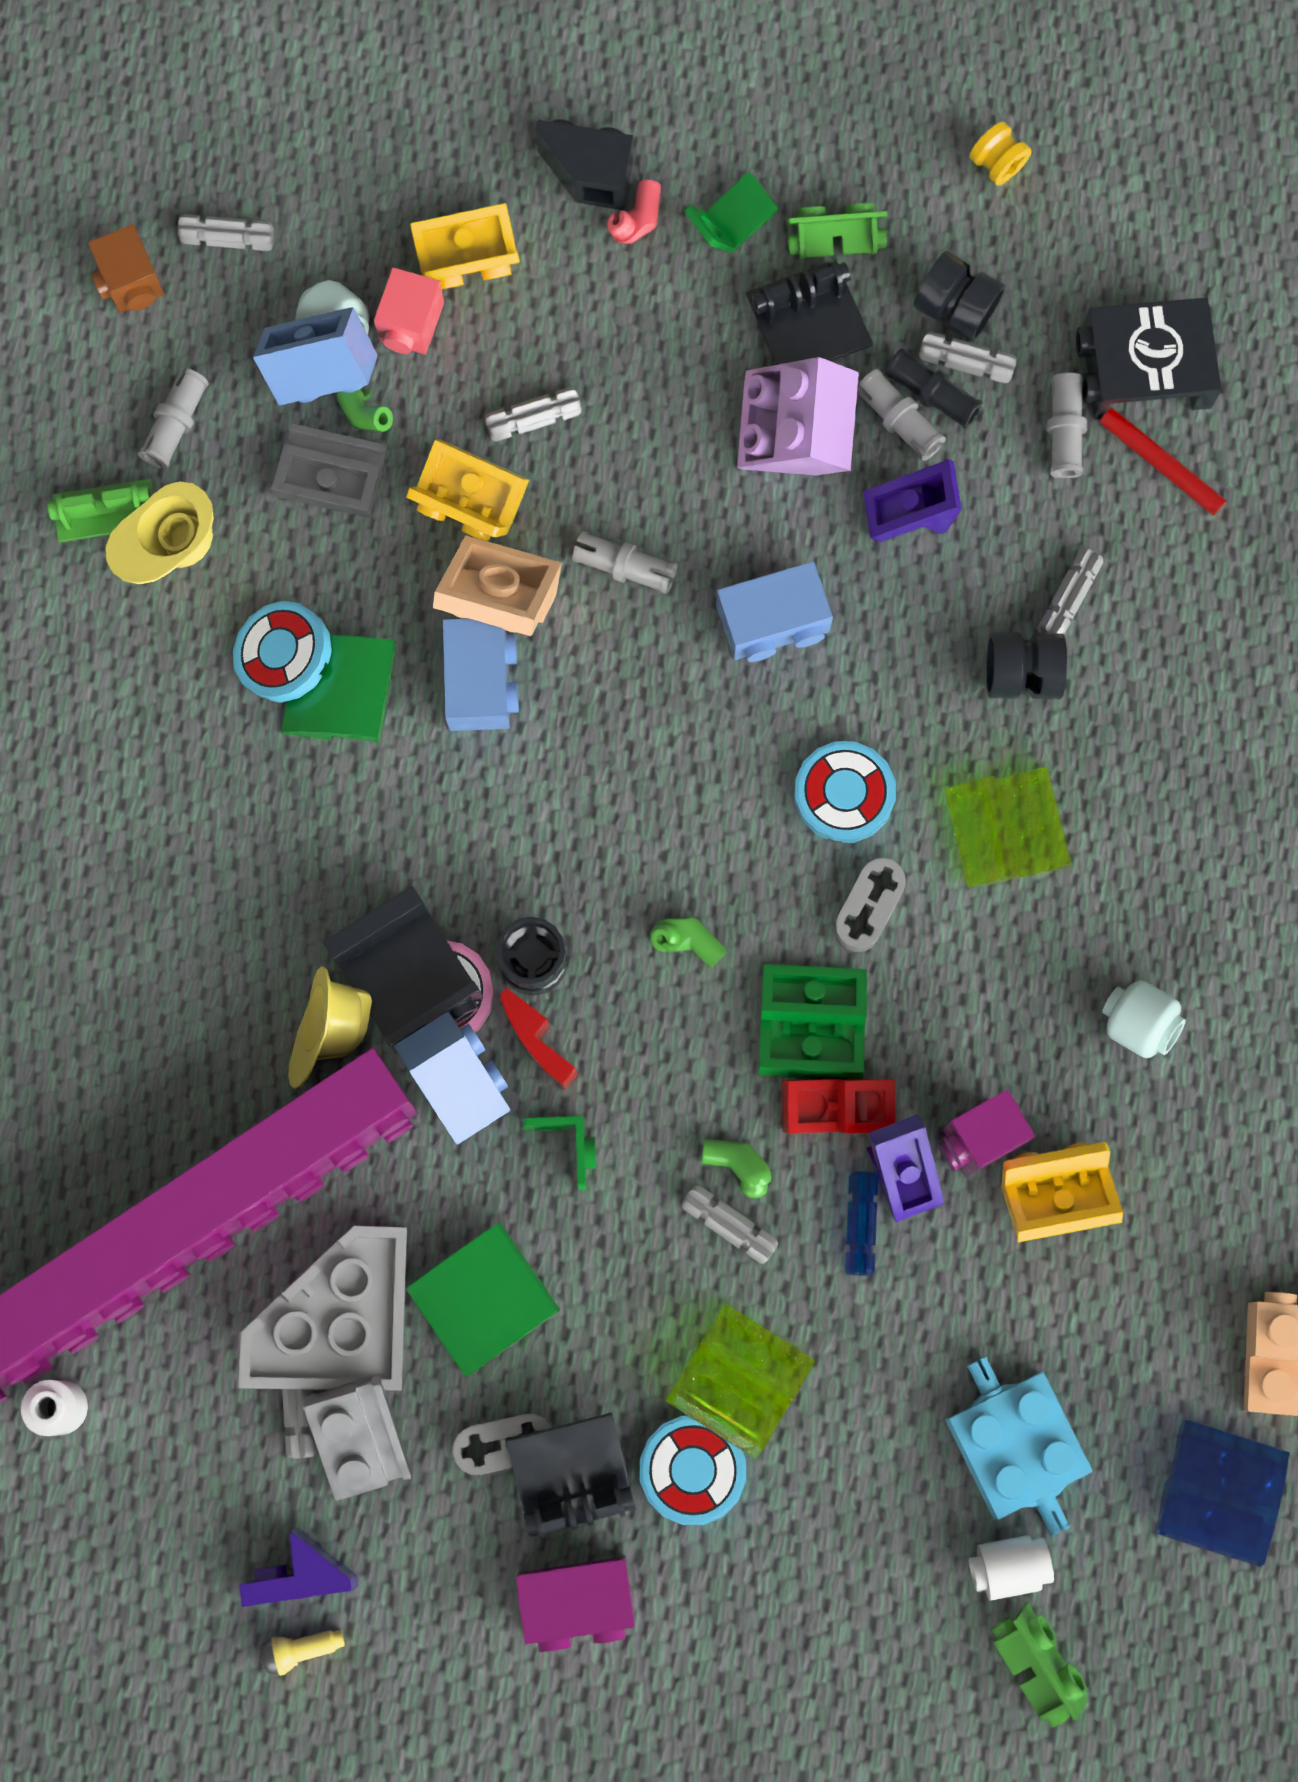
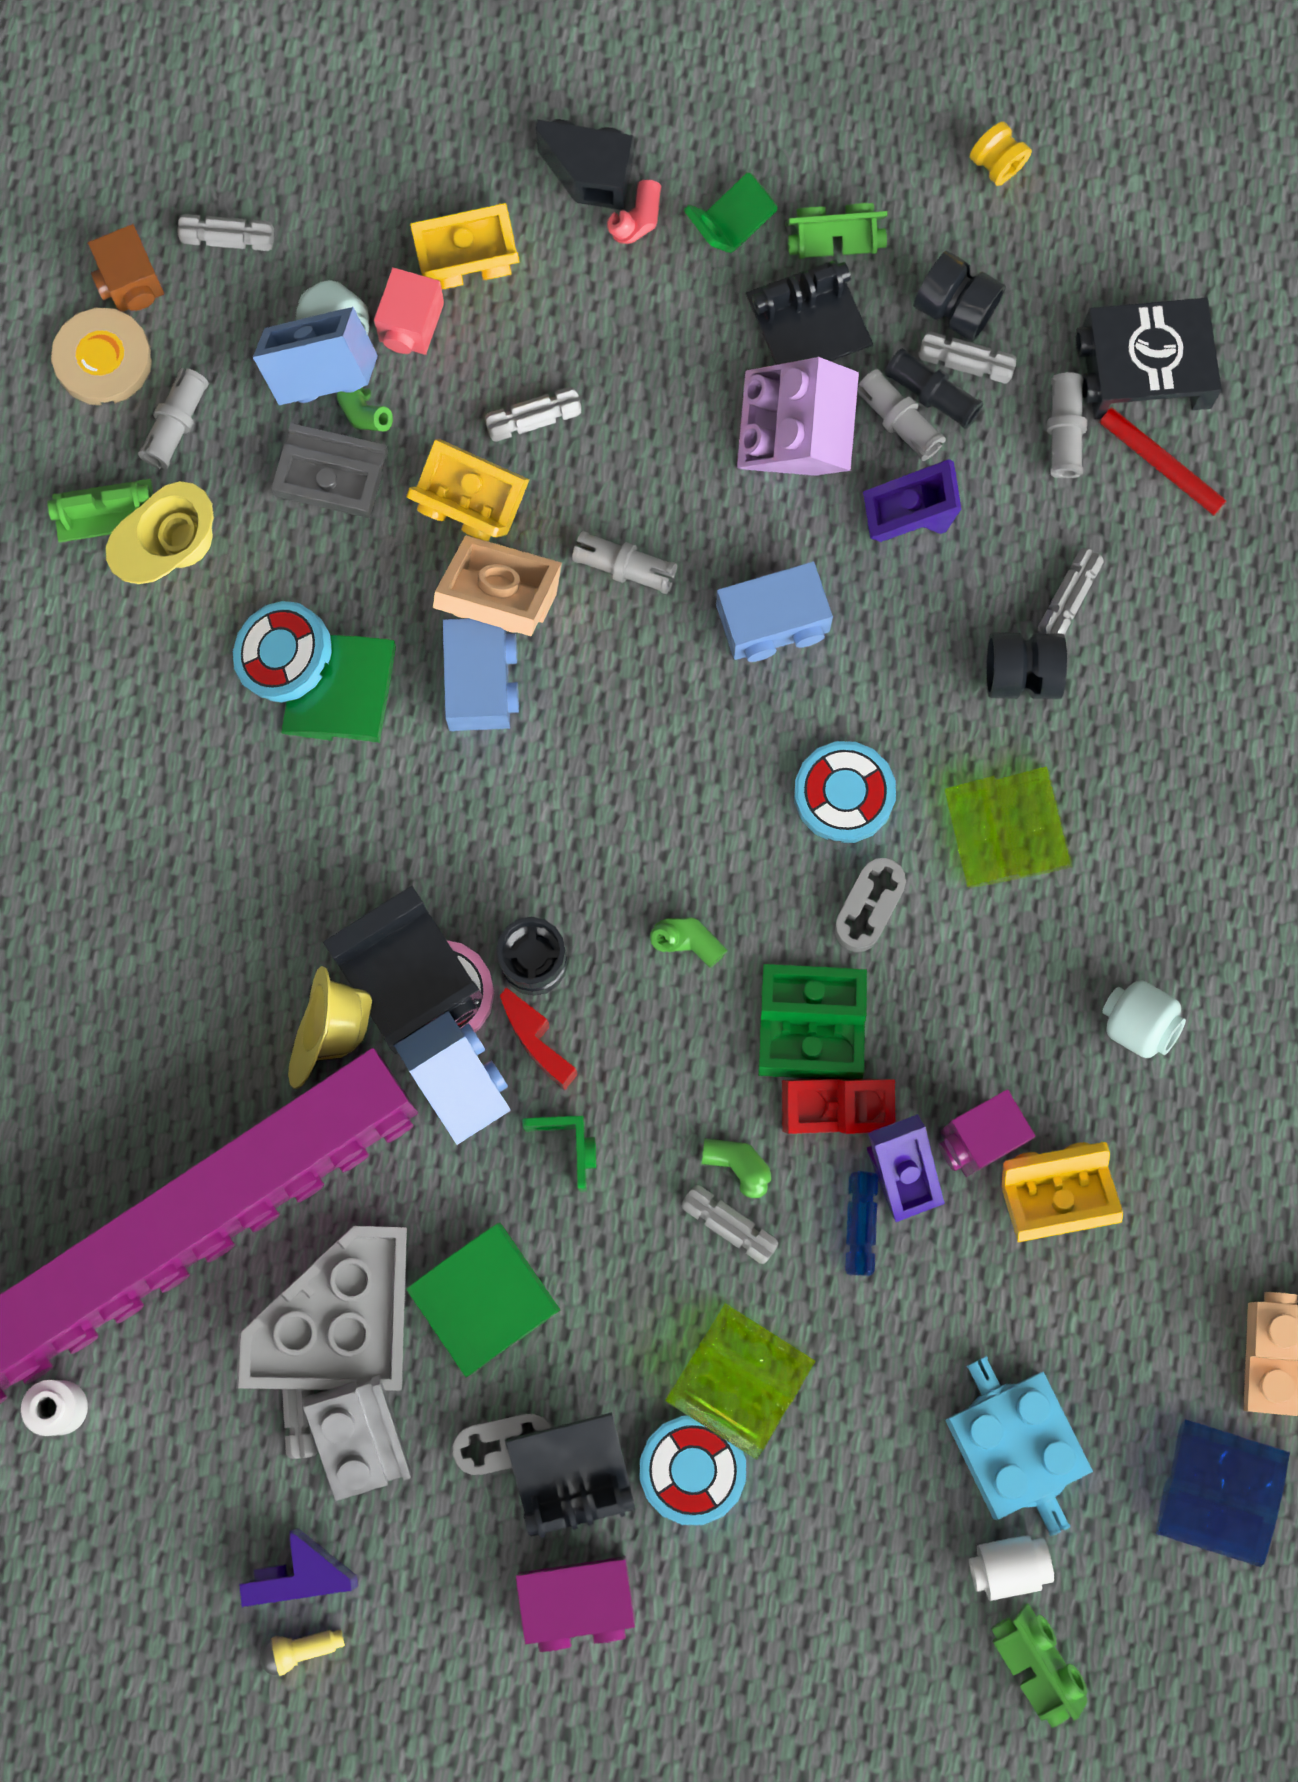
(101, 356): none -> tan tile

